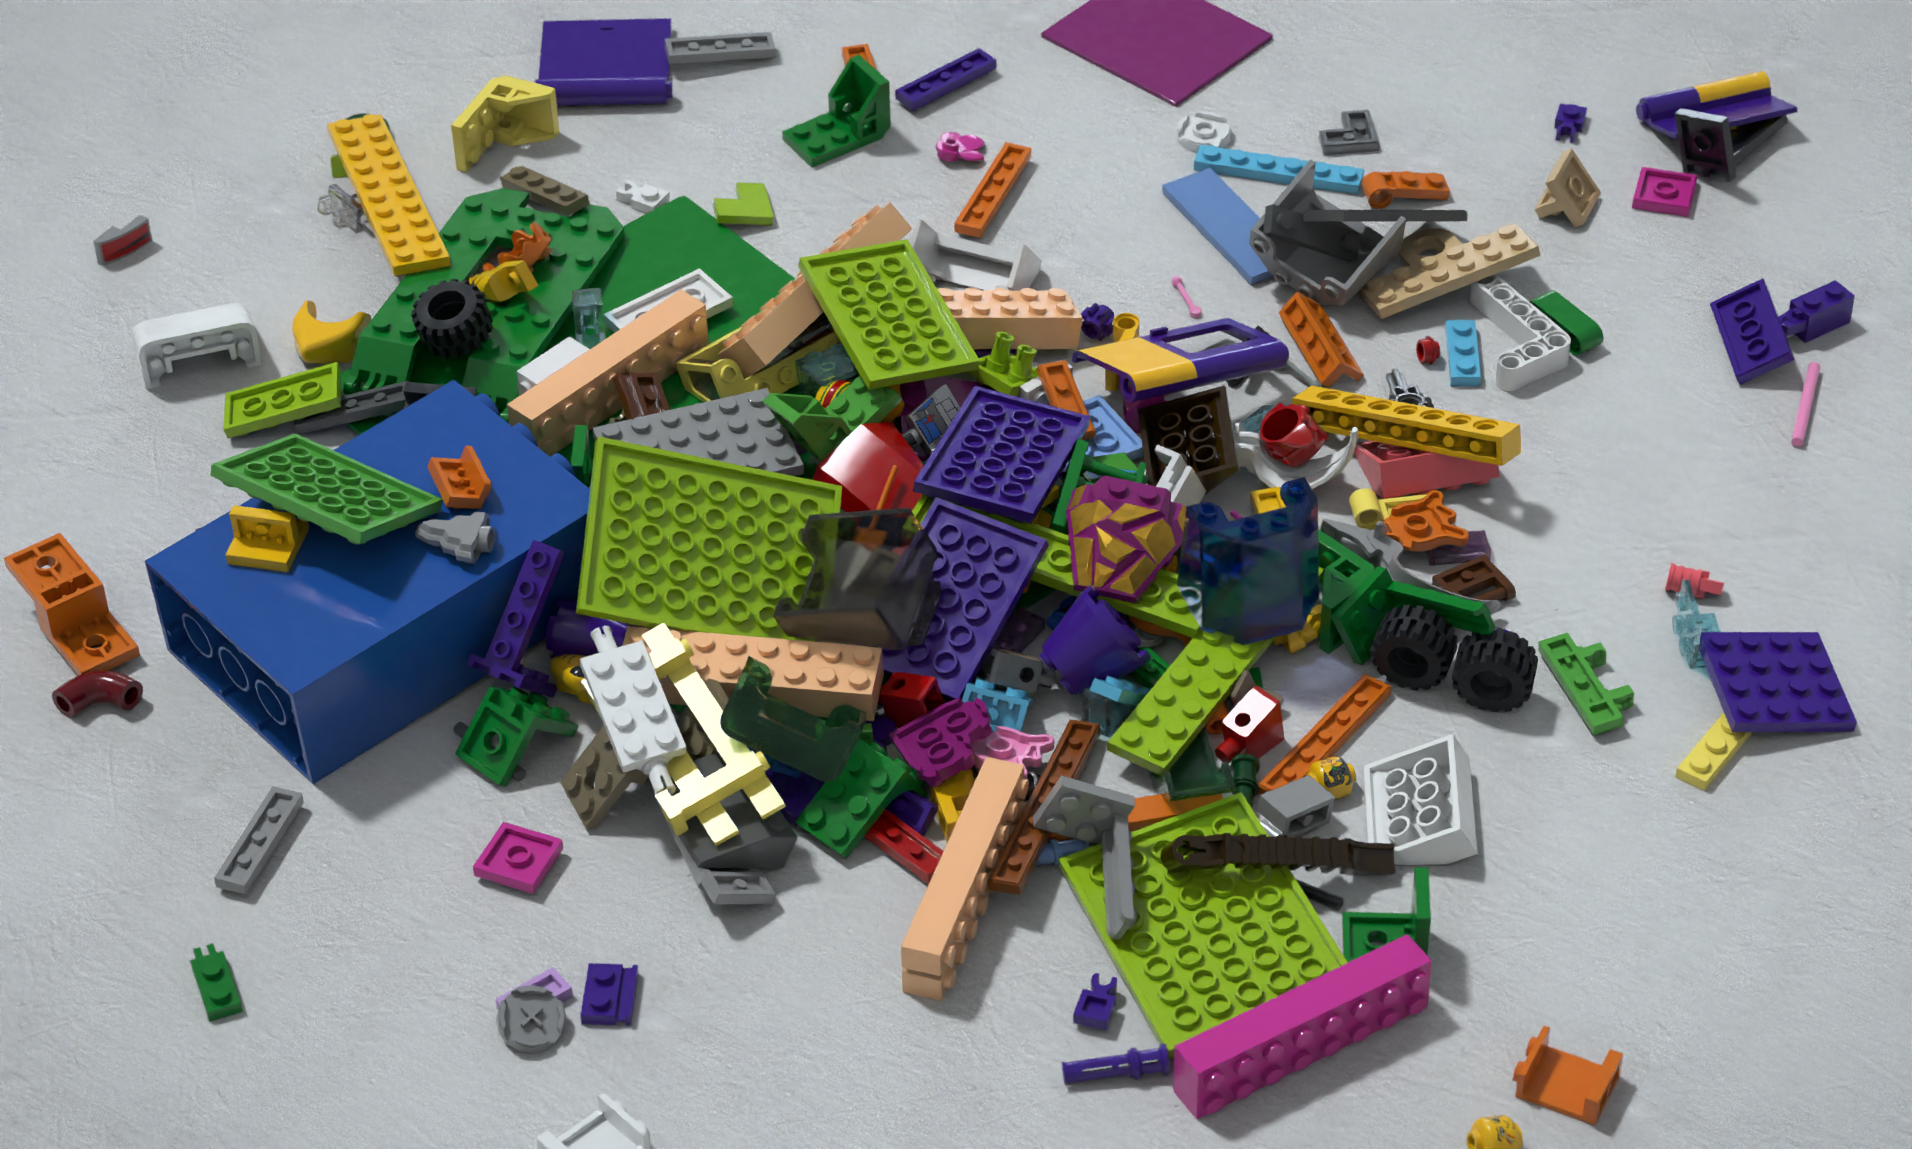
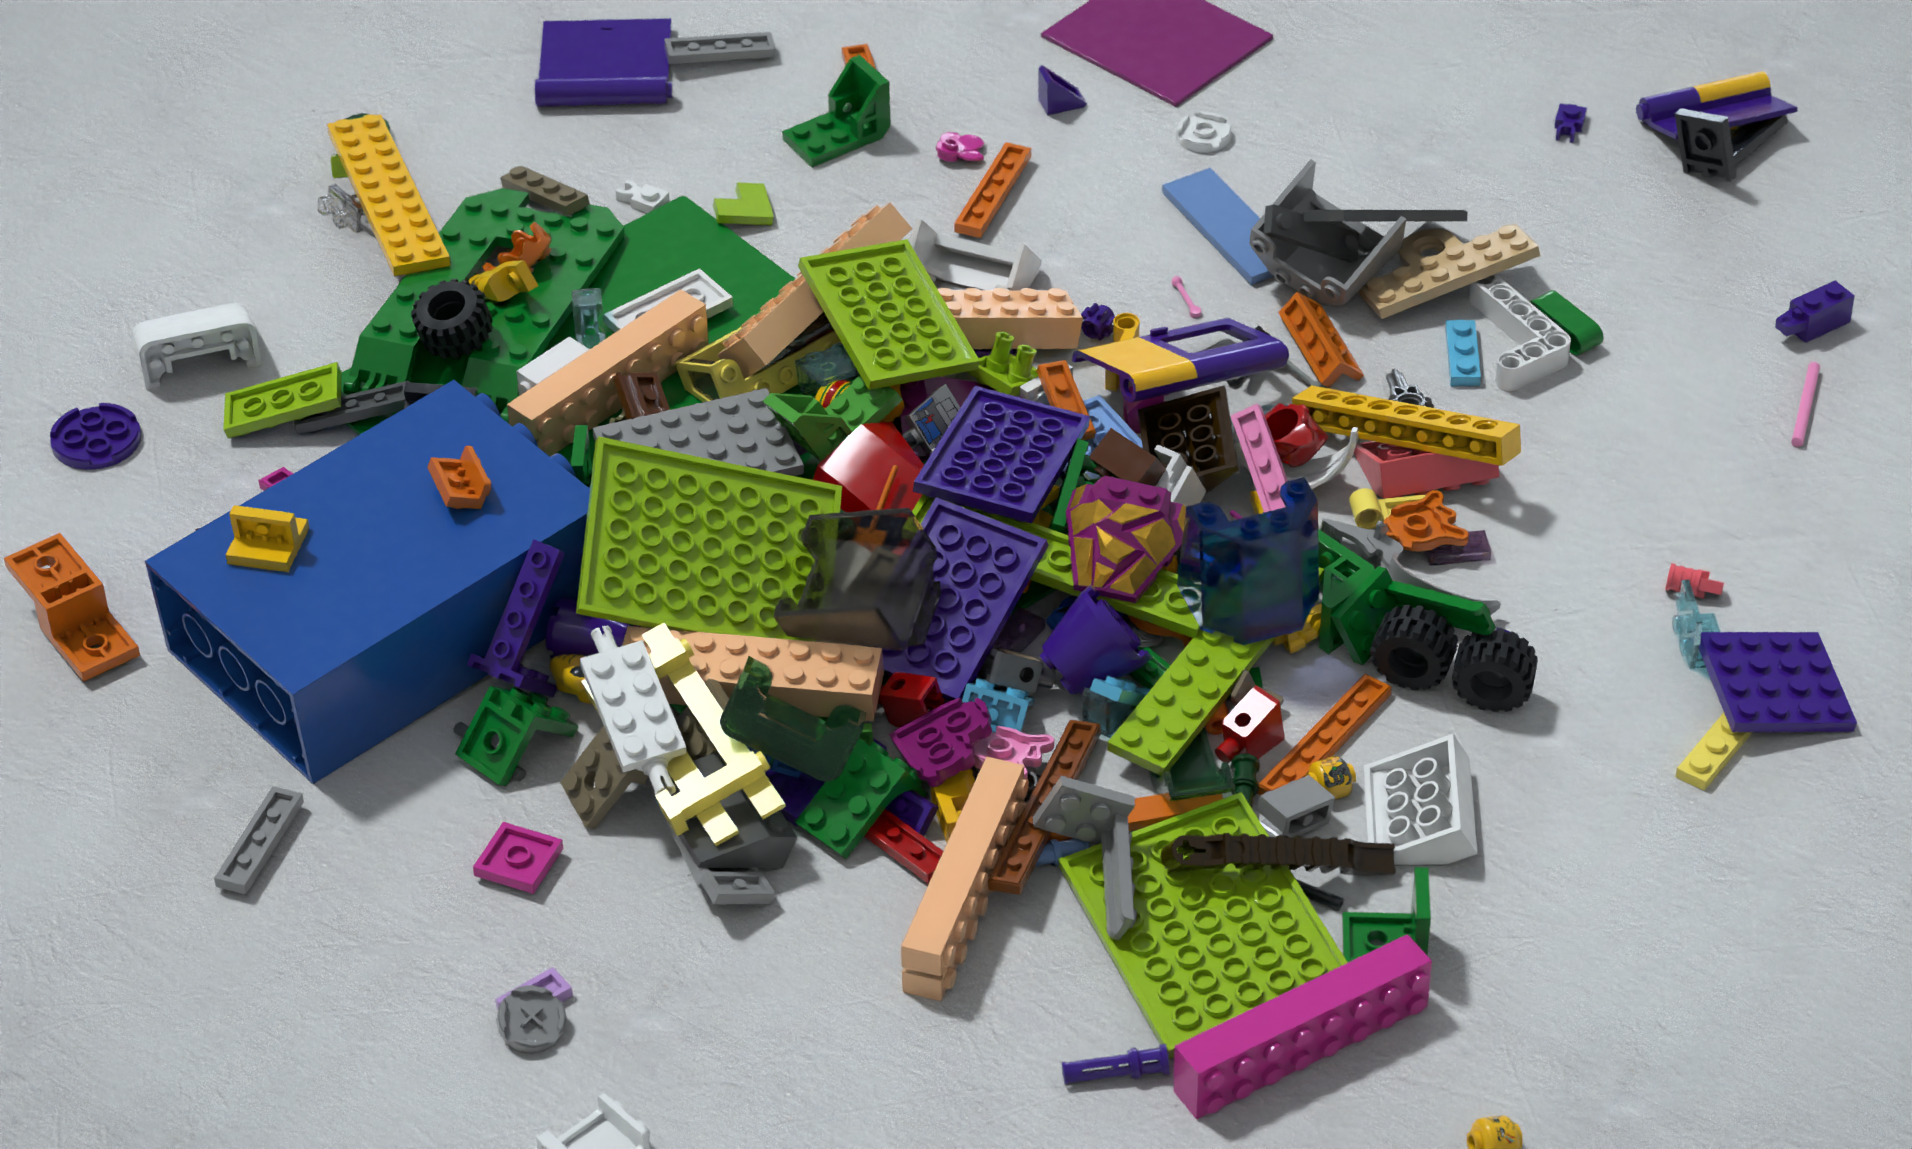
(95, 436): none -> dark purple tile
(96, 688): dark red cylinder -> none
(118, 243): slope -> none
(215, 984): green hinge -> none
(326, 341): yellow animal -> none
(326, 488): bright green plate -> none
(460, 536): light grey rock -> none
(506, 113): light yellow bracket -> none
(609, 994): dark purple plate -> none
(881, 728): dark purple tile -> none
(945, 79): dark purple plate -> none
(1057, 94): none -> dark purple slope
(1096, 1006): dark purple plate -> none
(1125, 460): none -> reddish brown brick
(1260, 455): none -> bright pink plate
(1276, 168): medium azure plate -> none
(1355, 137): flat silver tile -> none
(1383, 186): orange plate -> none
(1427, 350): red plate -> none
(1475, 577): reddish brown plate -> none
(1565, 1080): orange panel -> none
(1568, 190): tan bracket -> none
(1573, 670): bright green hinge -> none
(1664, 191): dark pink tile -> none
(1751, 331): dark purple tile -> none

